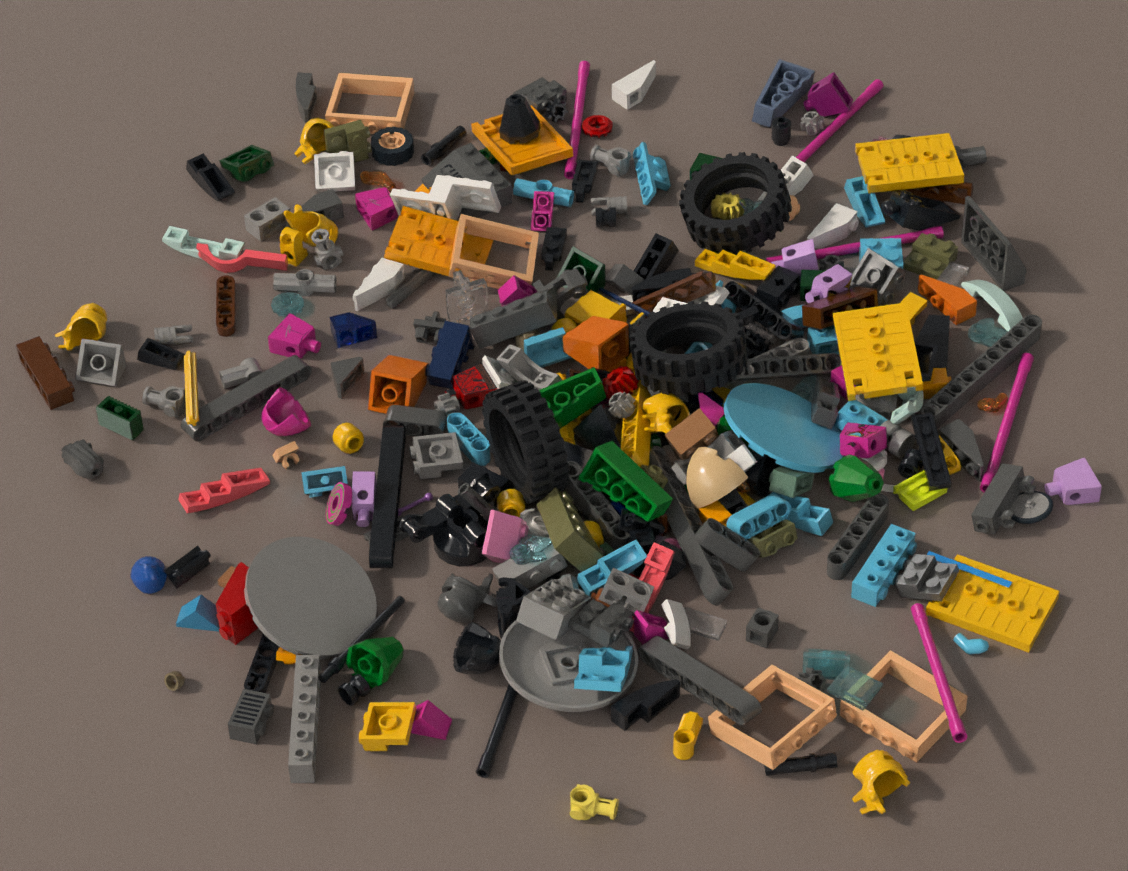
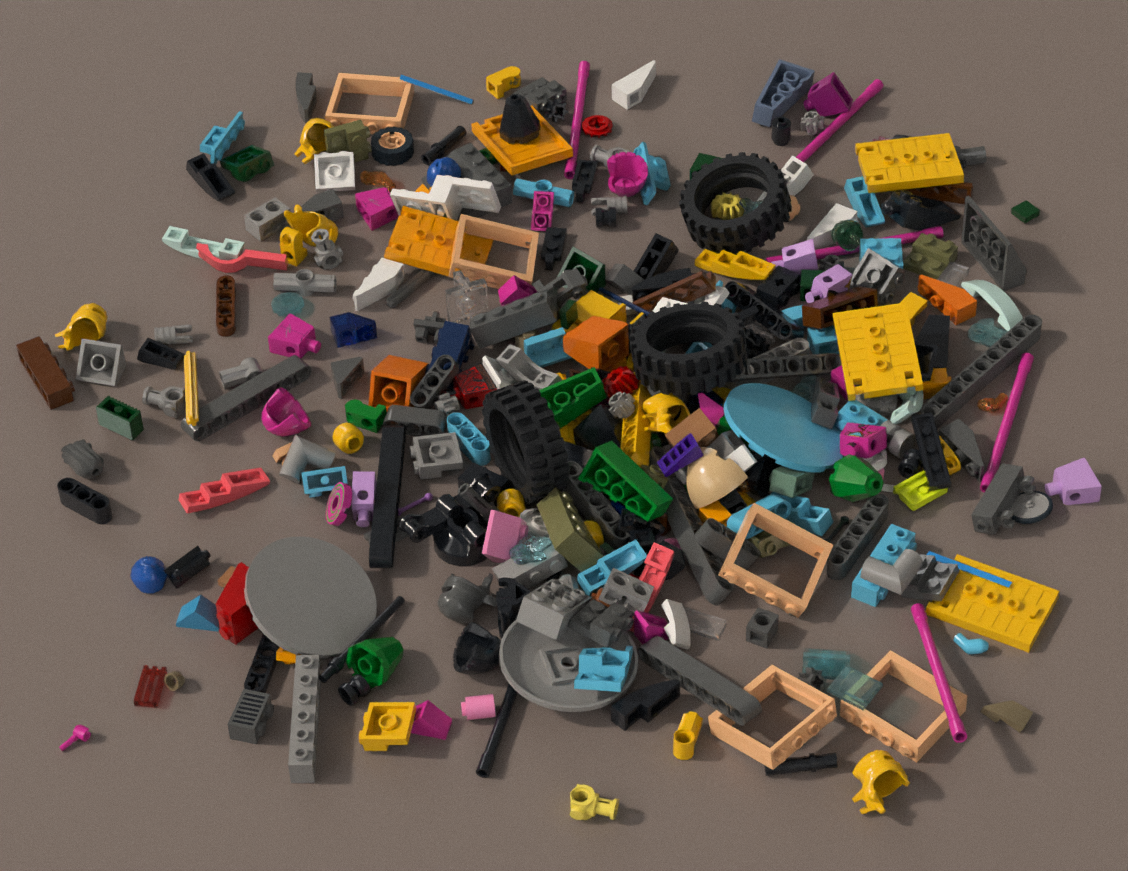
(79, 732): none -> dark pink hand
(84, 500): none -> black beam
(141, 686): none -> clear red tile
(220, 138): none -> medium azure bracket
(303, 453): none -> light grey brick
(365, 415): none -> green leg
(435, 372): none -> dark grey beam
(436, 89): none -> dark azure sticker
(443, 167): none -> blue hair
(478, 707): none -> bright pink brick
(503, 81): none -> yellow leg
(568, 314): none -> dark green tile
(626, 173): none -> dark pink hair
(680, 455): none -> dark purple slope
(789, 533): none -> light nougat window
(844, 520): none -> black hinge
(847, 234): none -> clear green hair
(894, 577): none -> light grey brick
(1009, 712): none -> dark tan slope
(1025, 211): none -> dark green tile

